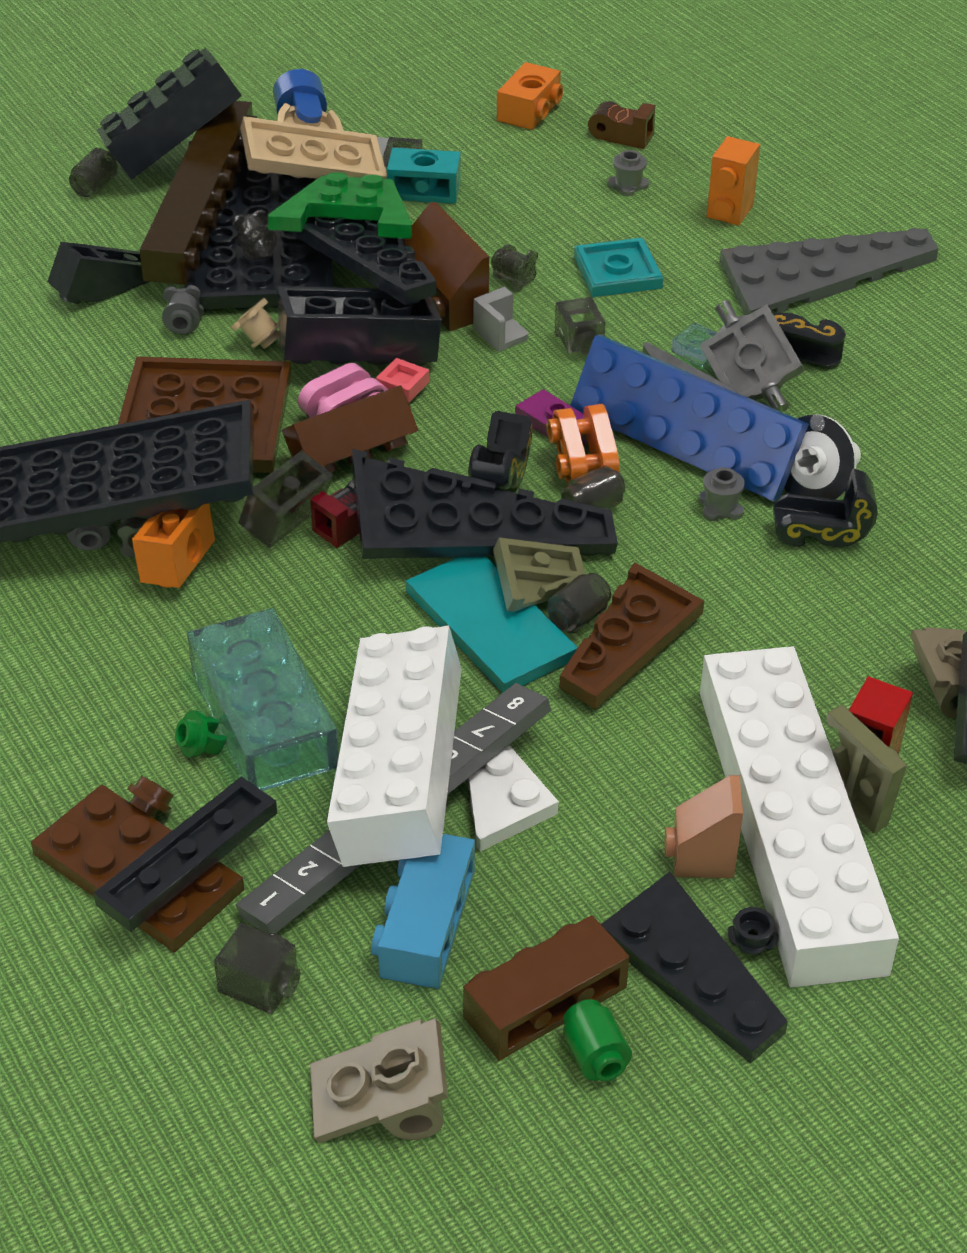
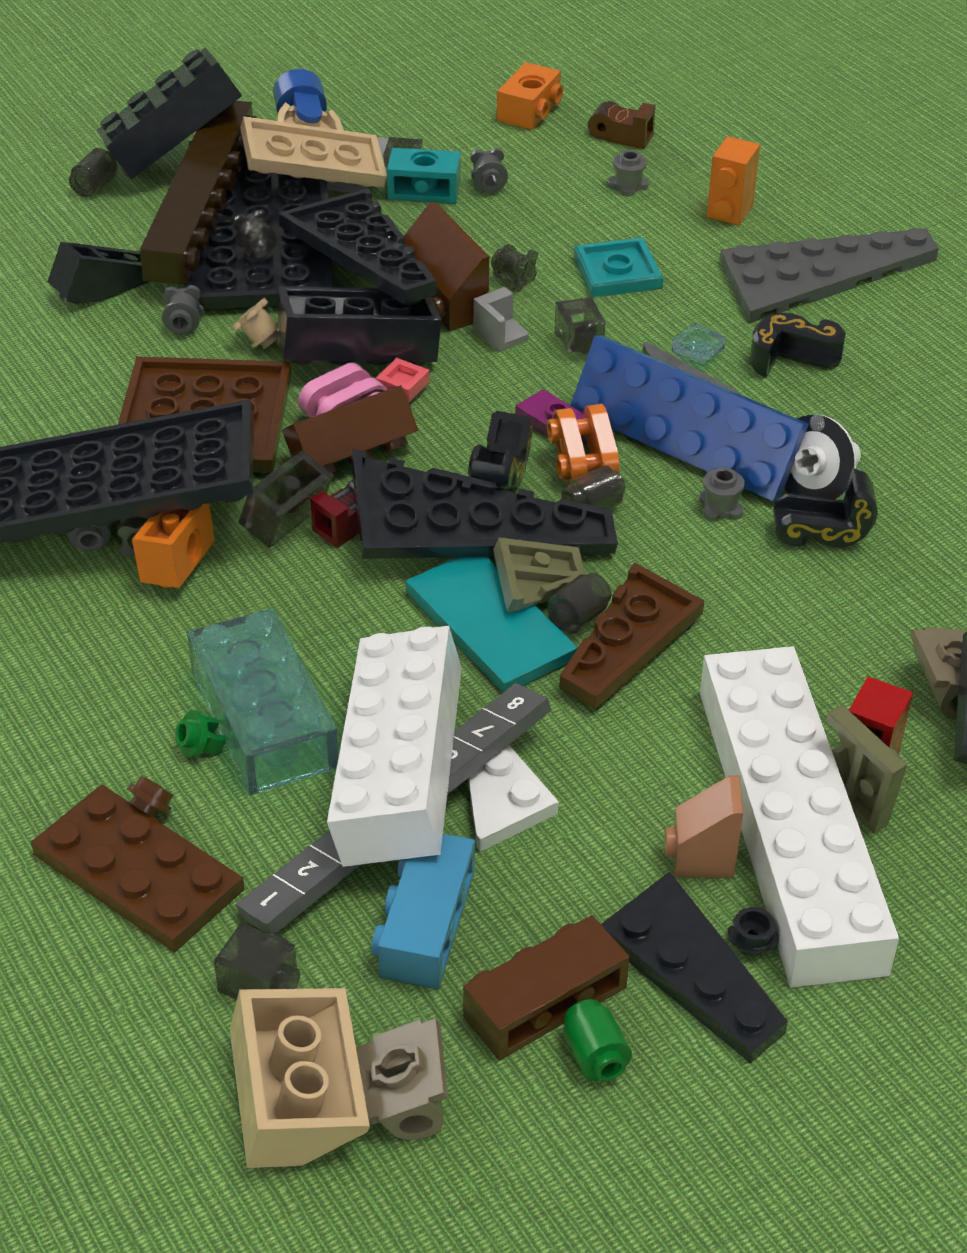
(185, 854): black plate -> none
(296, 1074): none -> tan slope
(346, 198): green wing -> none
(488, 170): none -> dark grey brick
(752, 355): flat silver plate -> none

